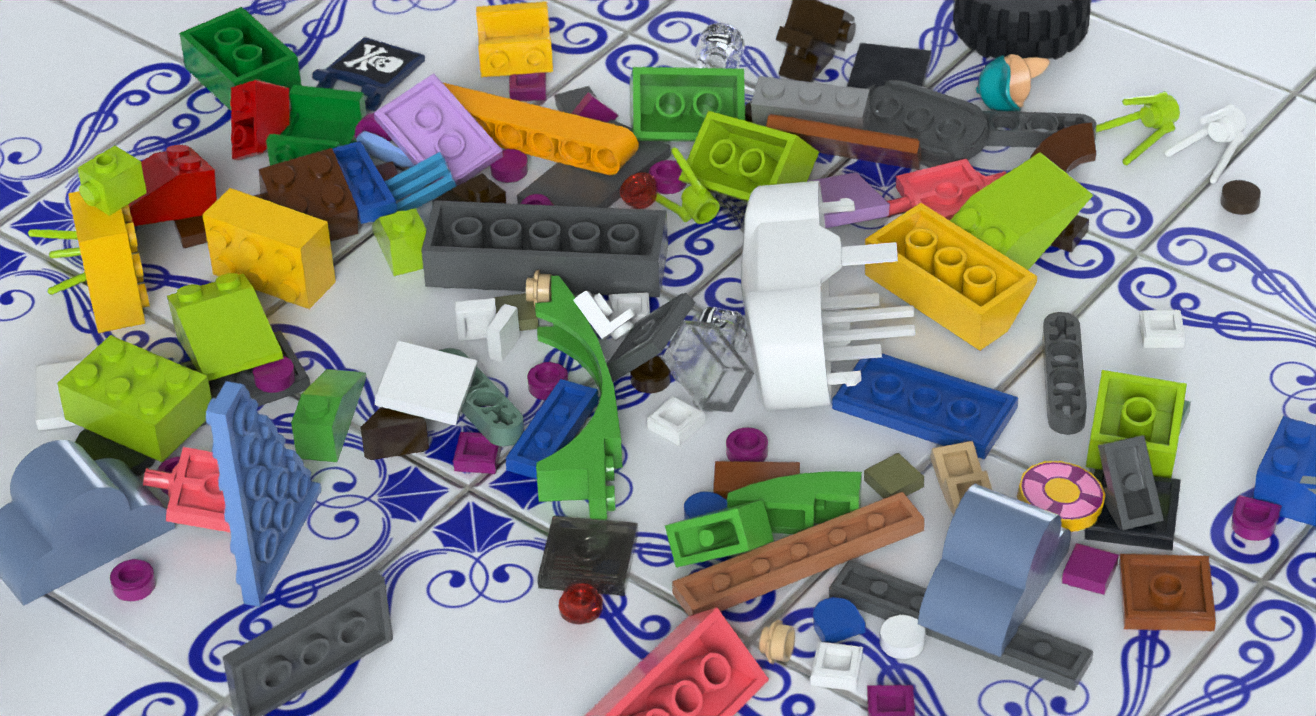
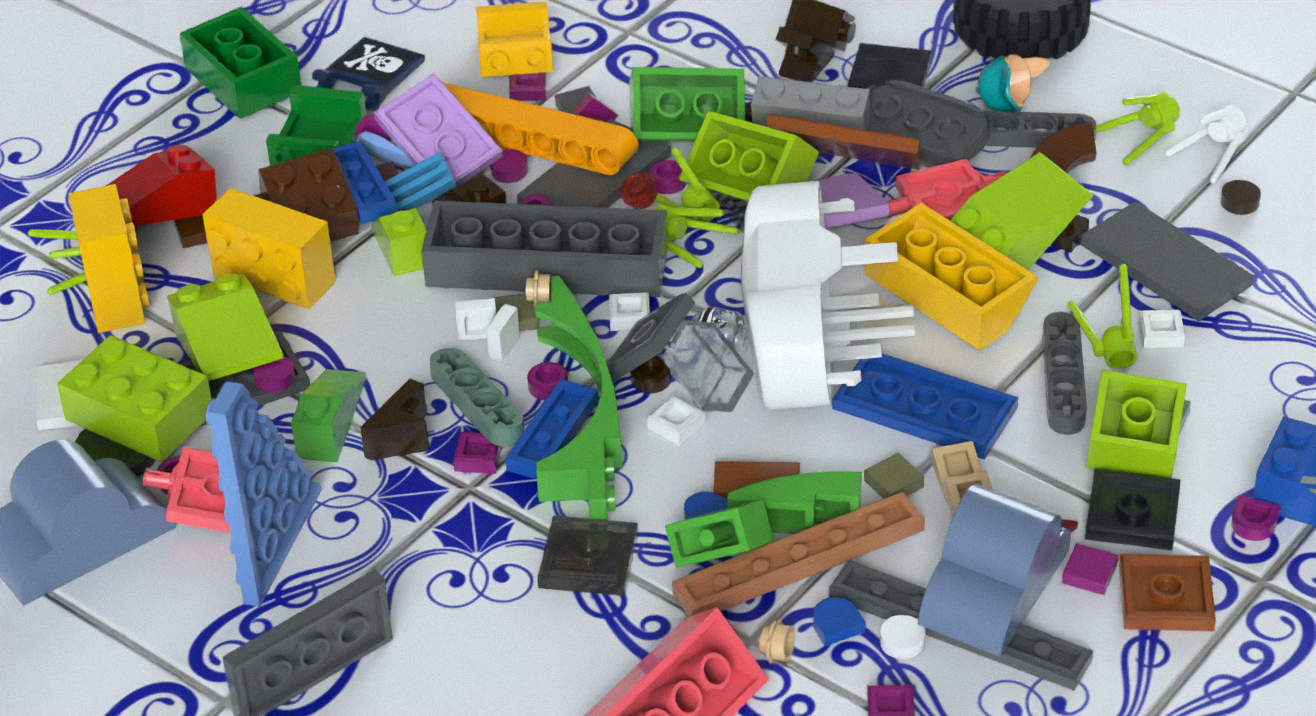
(111, 180): lime brick -> none
(132, 580): magenta tile -> none
(255, 113): red slope -> none
(426, 382): white tile -> none
(580, 604): clear red plate -> none
(597, 312): white bracket -> none
(678, 224): none -> lime plant
(720, 47): clear head -> none
(747, 445): magenta tile -> none
(836, 666): white tile -> none
(1063, 491): tile -> none
(1117, 341): none -> lime plant
(1130, 483): dark grey slope -> none
(1167, 260): none -> dark grey tile

